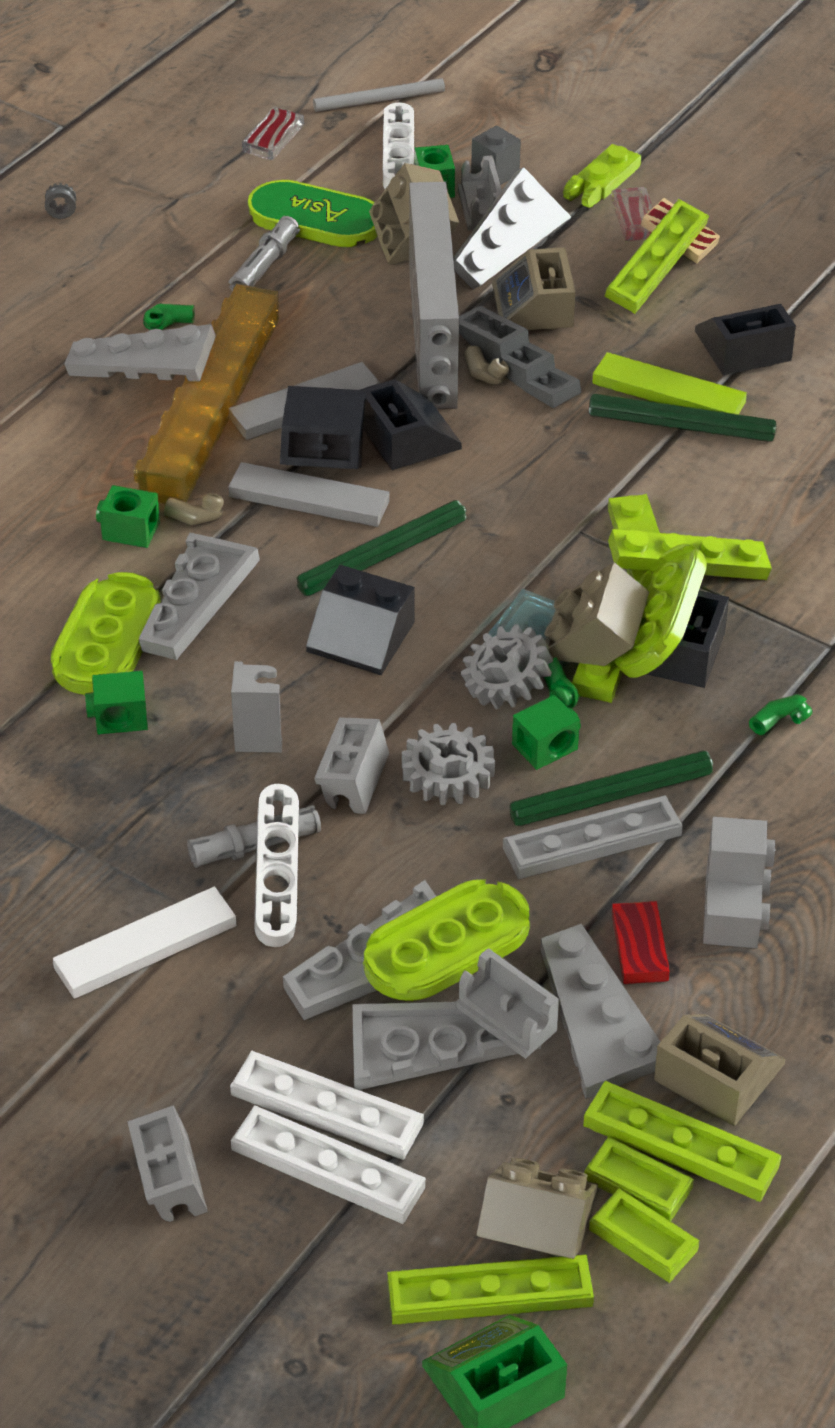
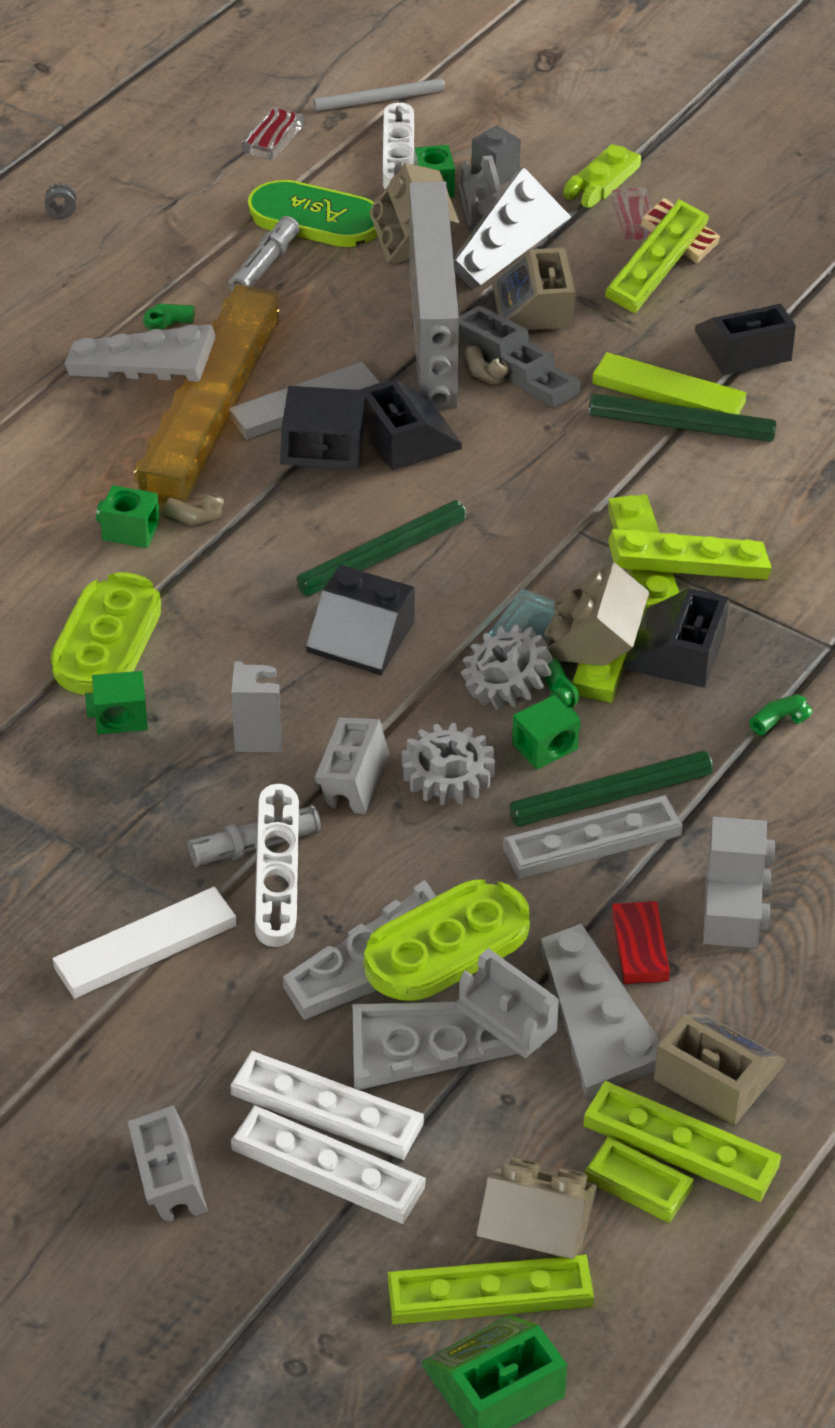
(200, 586): light grey wing -> none
(309, 494): light grey tile -> none
(644, 1235): lime tile -> none
(667, 609): lime tile -> none

